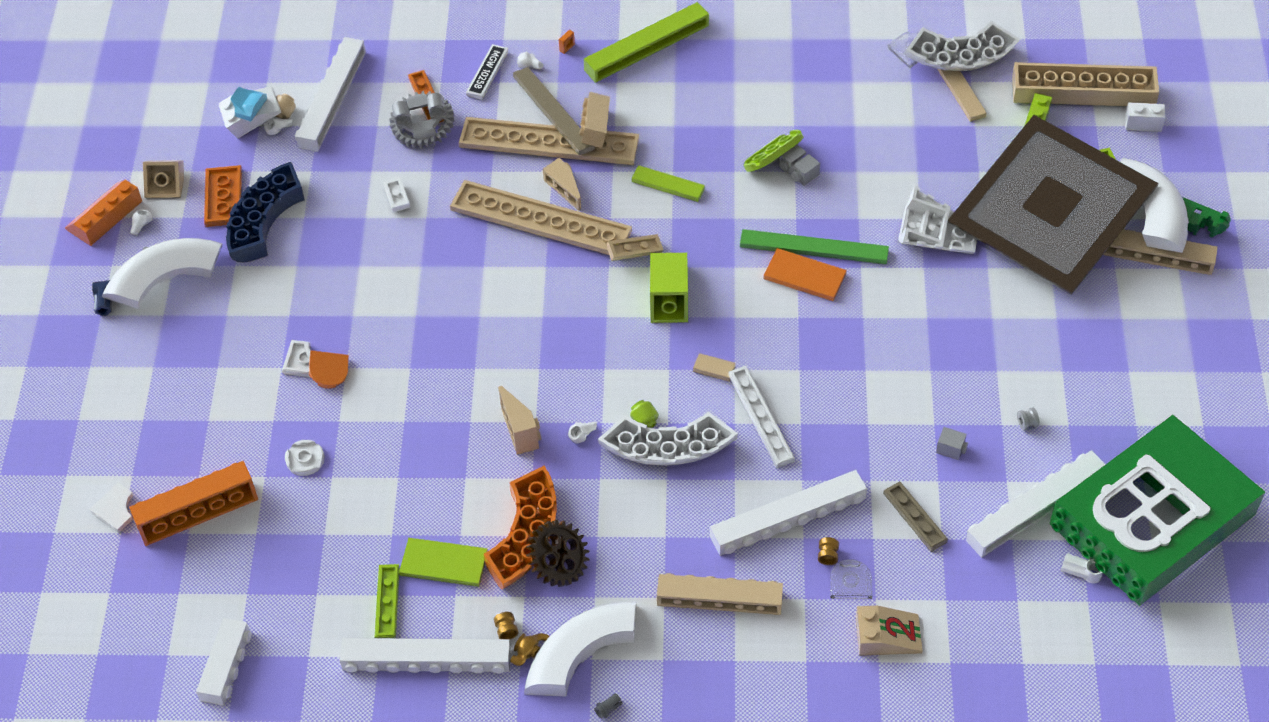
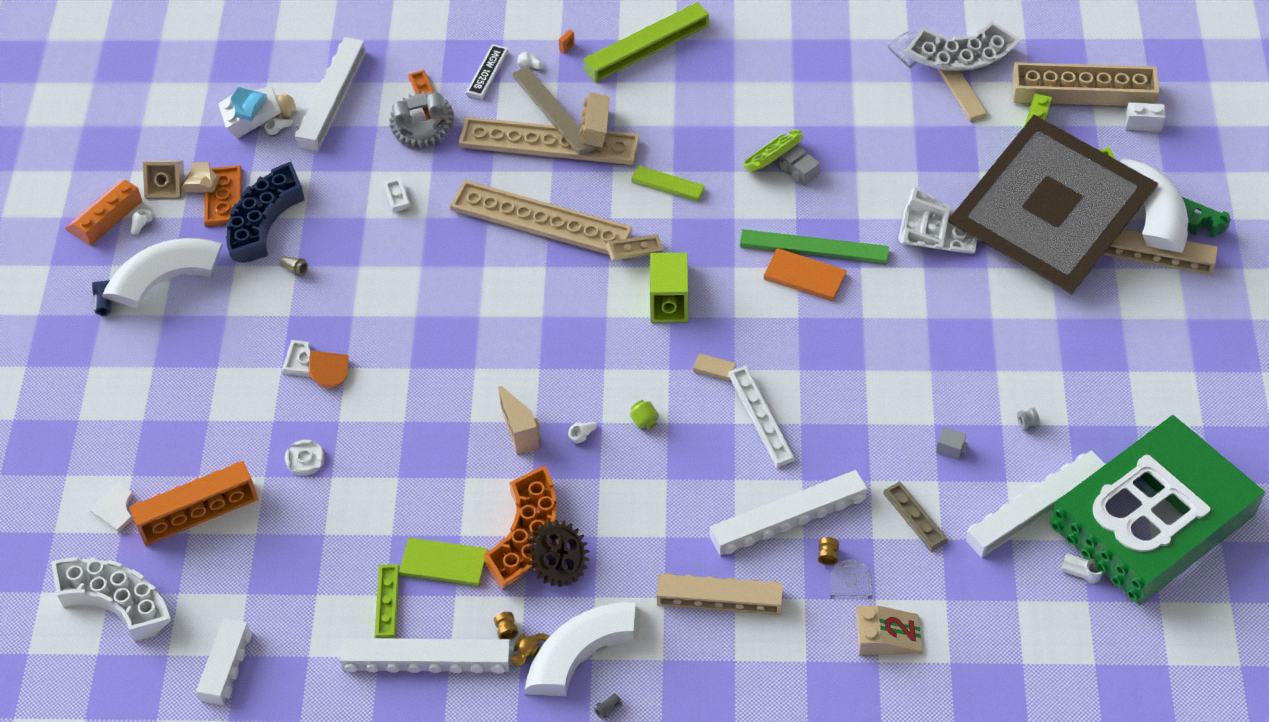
(114, 589): none -> white brick
(200, 179): none -> tan slope
(295, 265): none -> dark tan cone
(561, 179): tan slope -> none
(668, 444): white brick -> none

